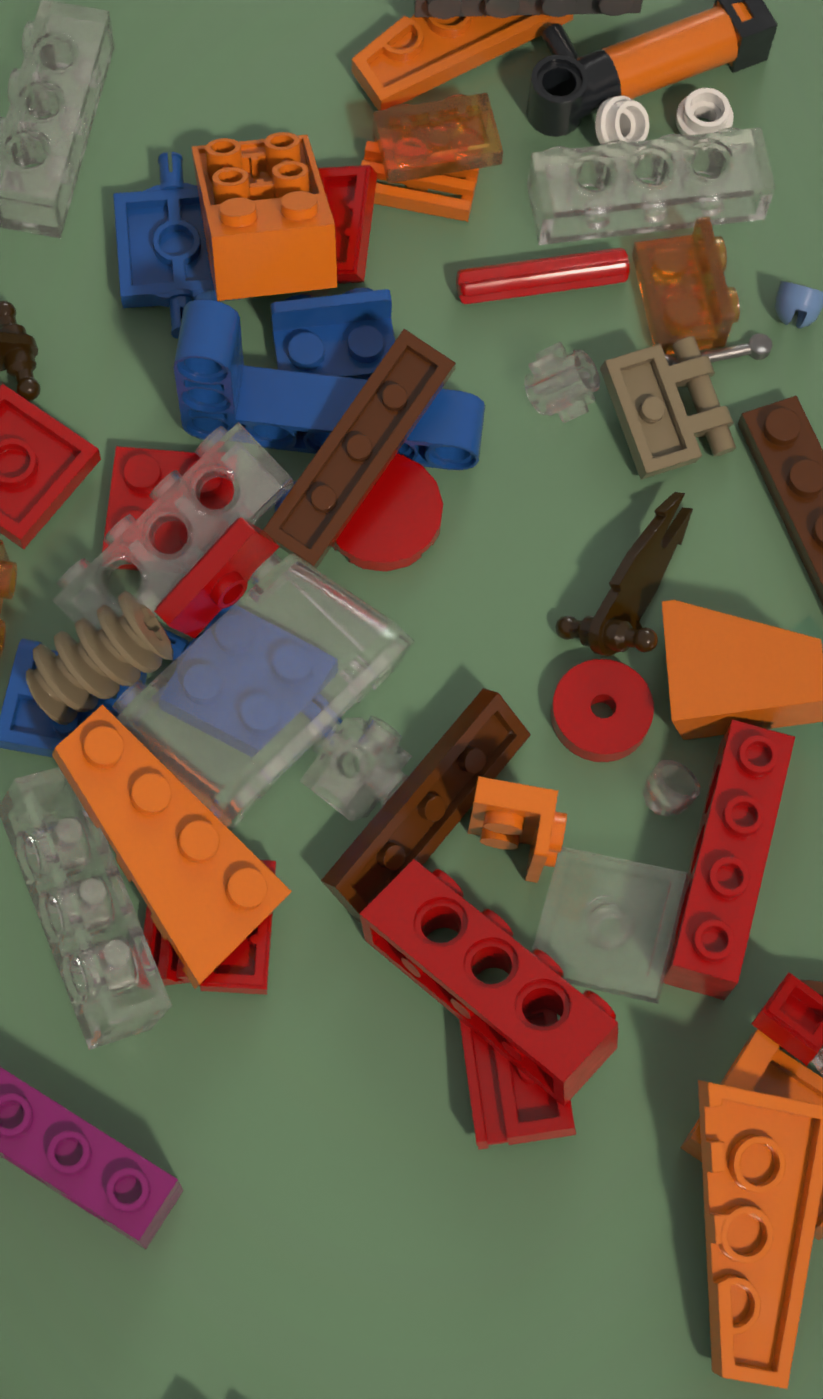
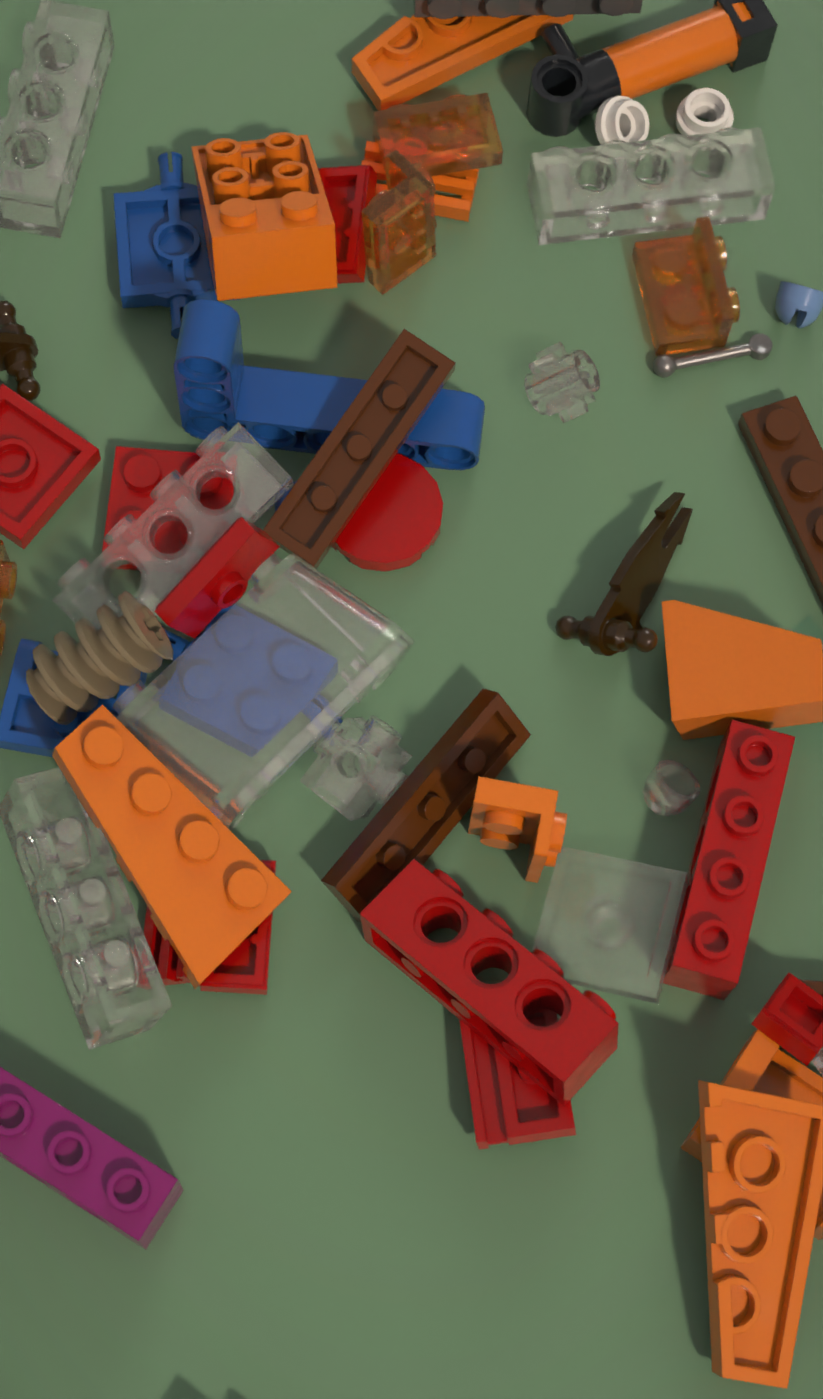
(333, 333): blue bracket -> none
(399, 224): none -> clear orange bracket
(542, 275): red axle -> none
(605, 683): red piece -> none
(653, 412): dark tan plate -> none

